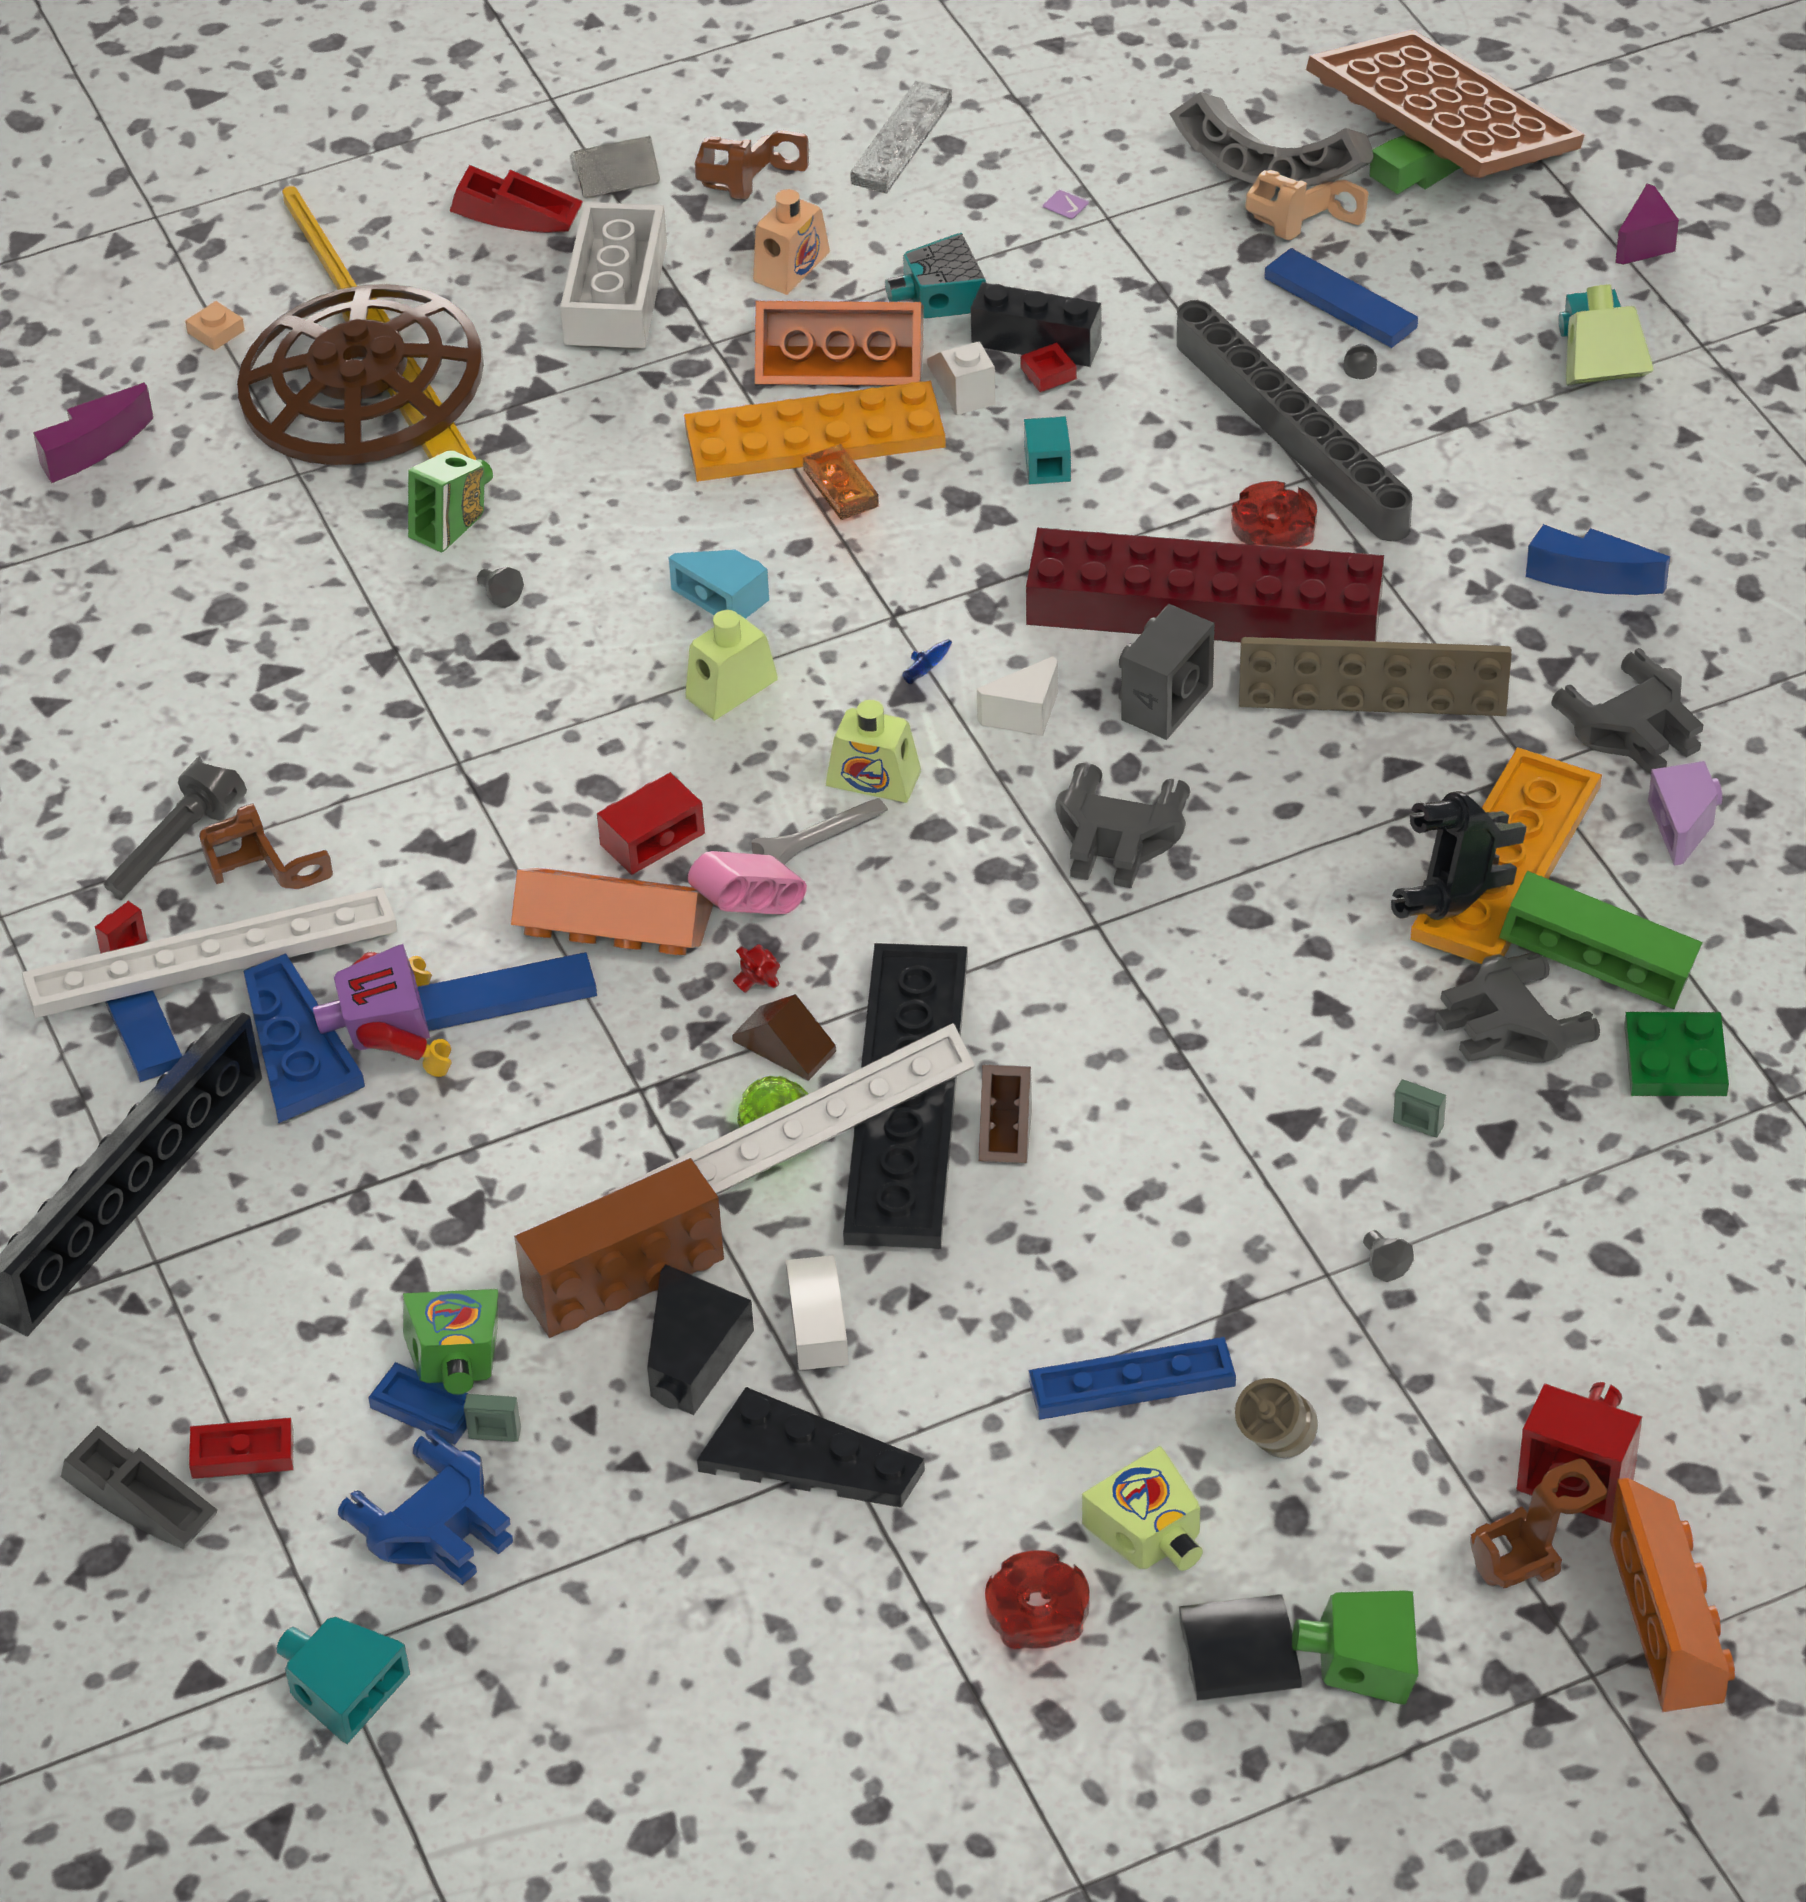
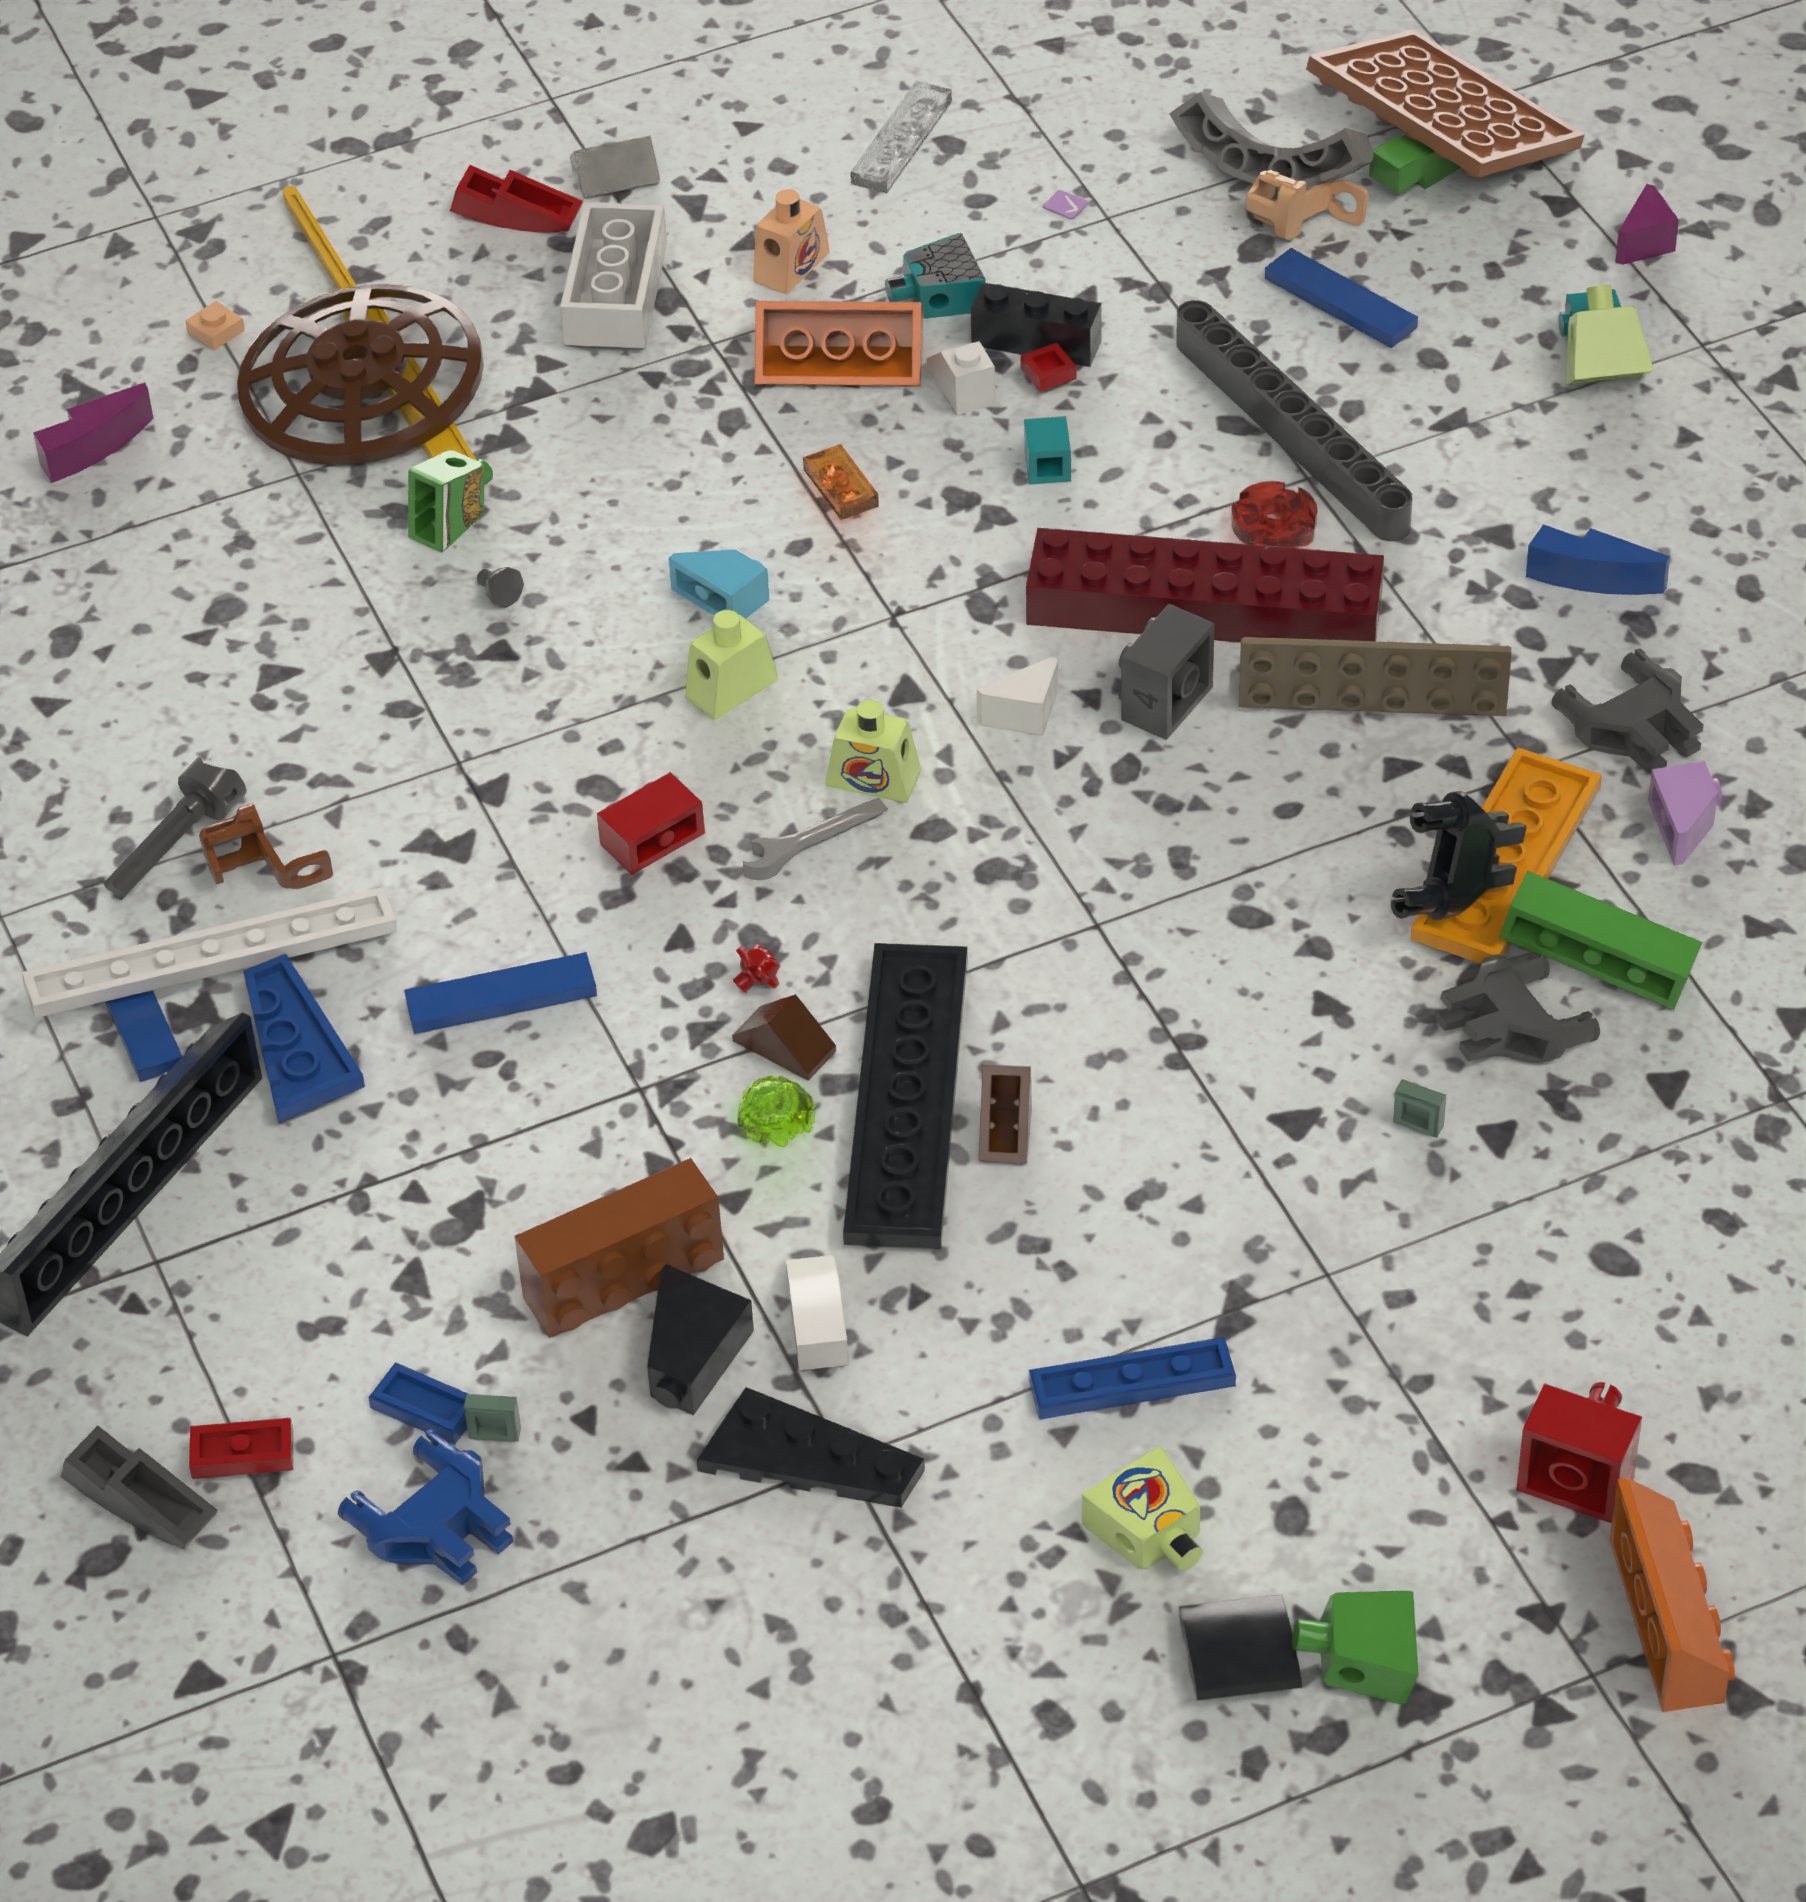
(121, 929): red plate -> none
(342, 1673): teal torso -> none
(384, 1008): torso -> none
(451, 1336): bright green torso -> none
(610, 908): orange slope -> none
(746, 161): dark orange piece -> none
(747, 882): bright pink beam -> none
(785, 431): light orange plate -> none
(829, 1110): white plate -> none
(926, 660): clear blue helmet -> none
(1044, 1625): clear red plate -> none
(1118, 827): dark grey connector -> none
(1276, 1418): dark tan wheel -> none
(1360, 362): dark grey hinge -> none
(1388, 1256): dark grey rock -> none
(1534, 1531): dark orange piece -> none
(1676, 1054): green plate -> none

